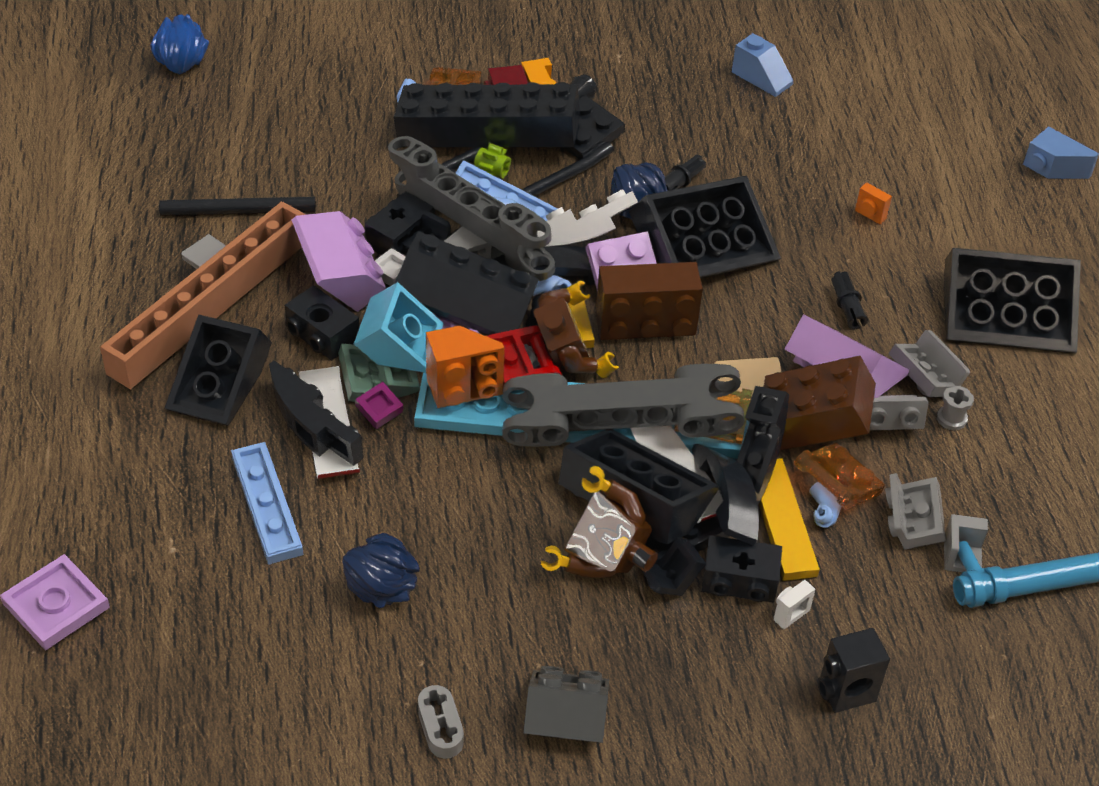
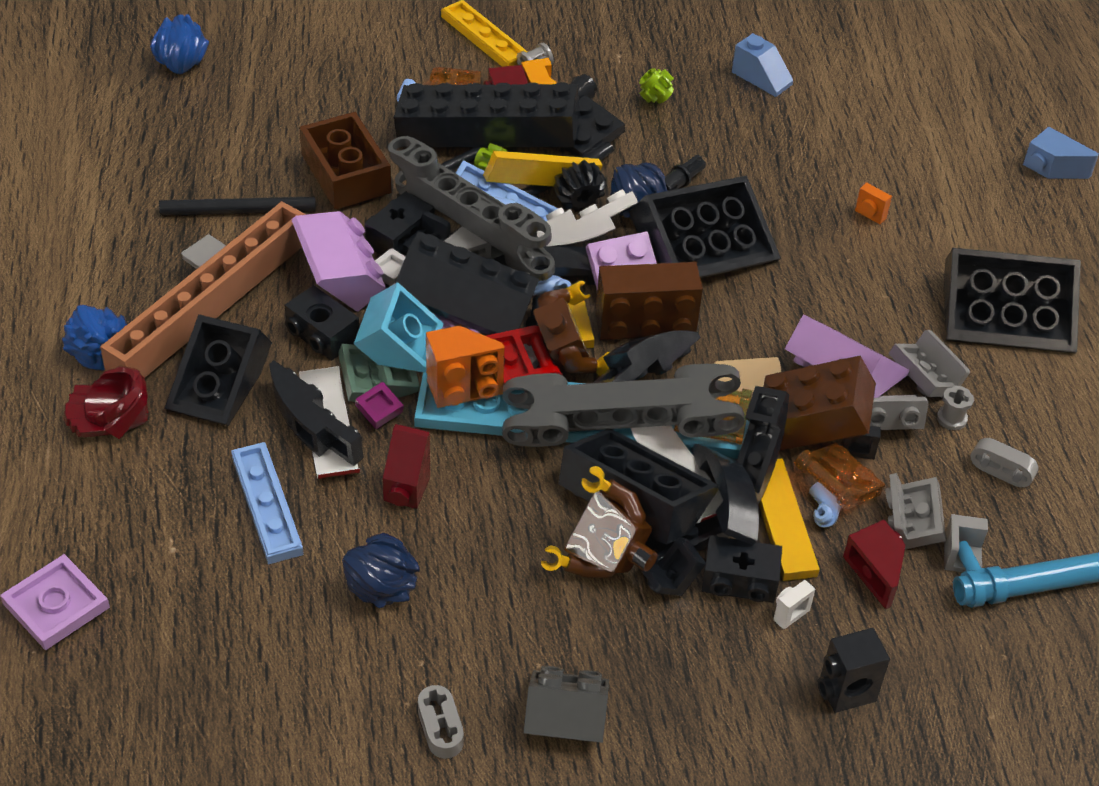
(87, 331): none -> blue hair
(109, 404): none -> dark red hair
(345, 160): none -> reddish brown brick
(407, 466): none -> dark red slope
(482, 33): none -> yellow tile
(528, 167): none -> yellow tile
(536, 53): none -> light grey bush
(580, 185): none -> black gear
(647, 356): none -> black slope
(656, 85): none -> lime gear
(849, 300): black axle -> none
(864, 445): none -> black plate
(877, 559): none -> dark red slope
(1004, 462): none -> light grey beam

